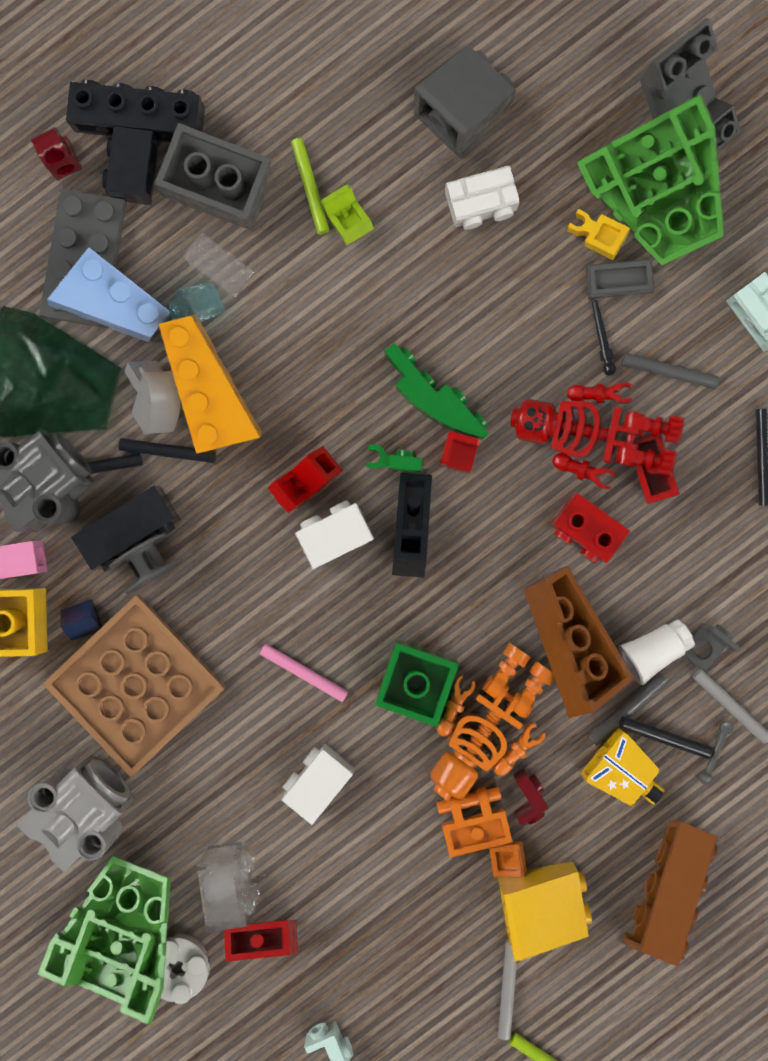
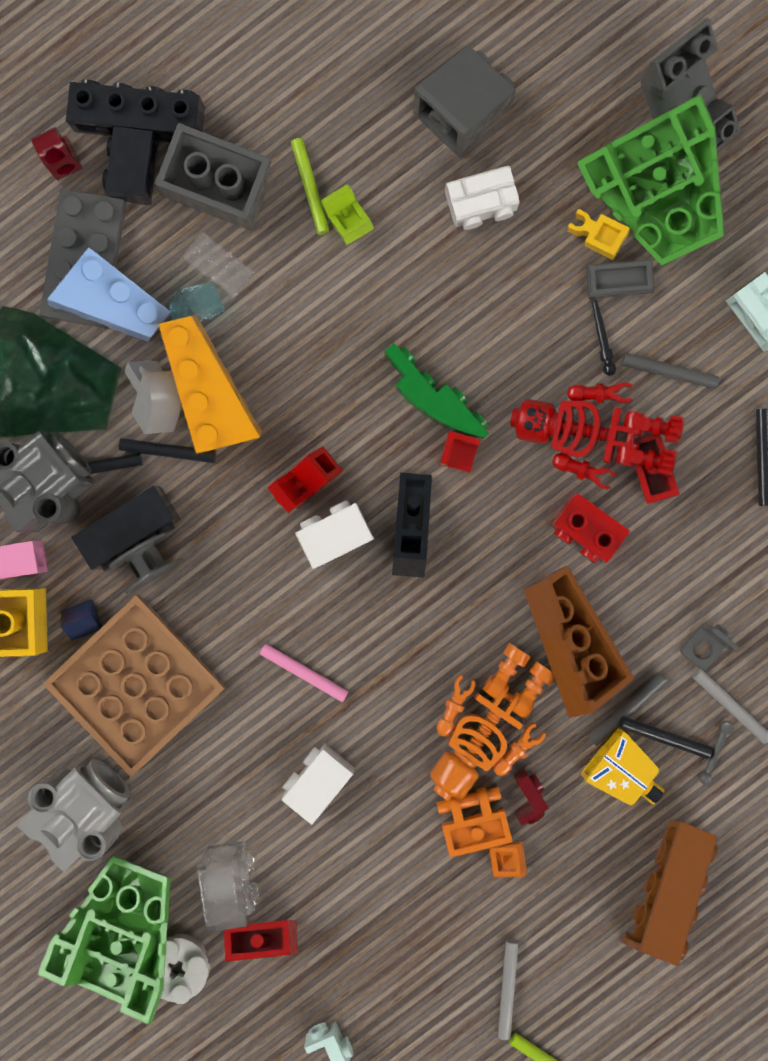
(403, 461): green plate -> none
(416, 683): green brick -> none
(544, 909): yellow slope -> none
(656, 650): white plant -> none

